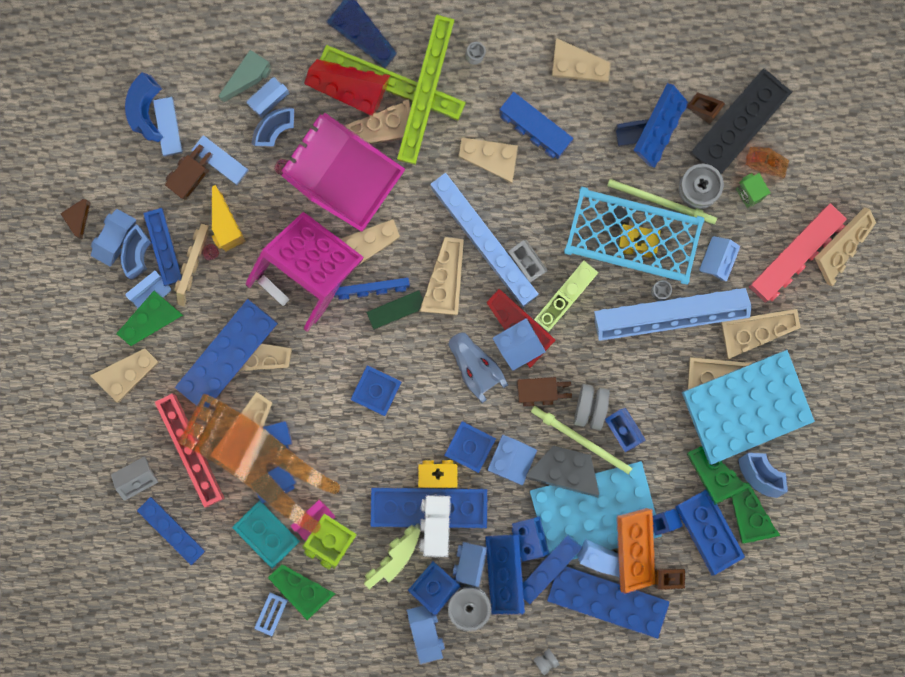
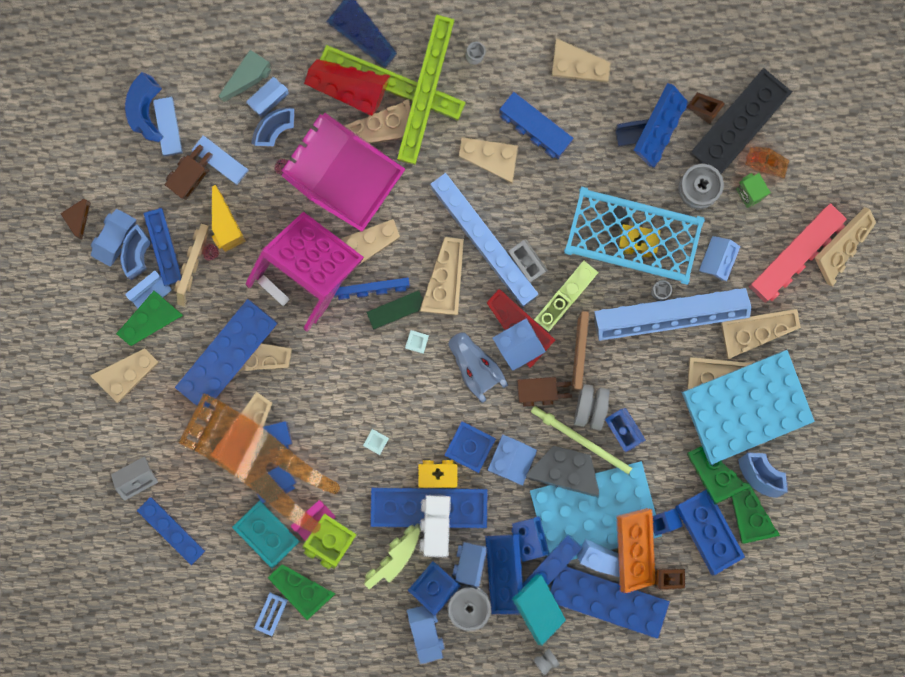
(195, 463): coral brick -> none
(376, 390): blue plate -> none
(376, 442): none -> light aqua tile
(416, 342): none -> light aqua tile
(539, 609): none -> teal tile
(580, 347): none -> medium nougat tile
(661, 201): yellowish green bar -> none

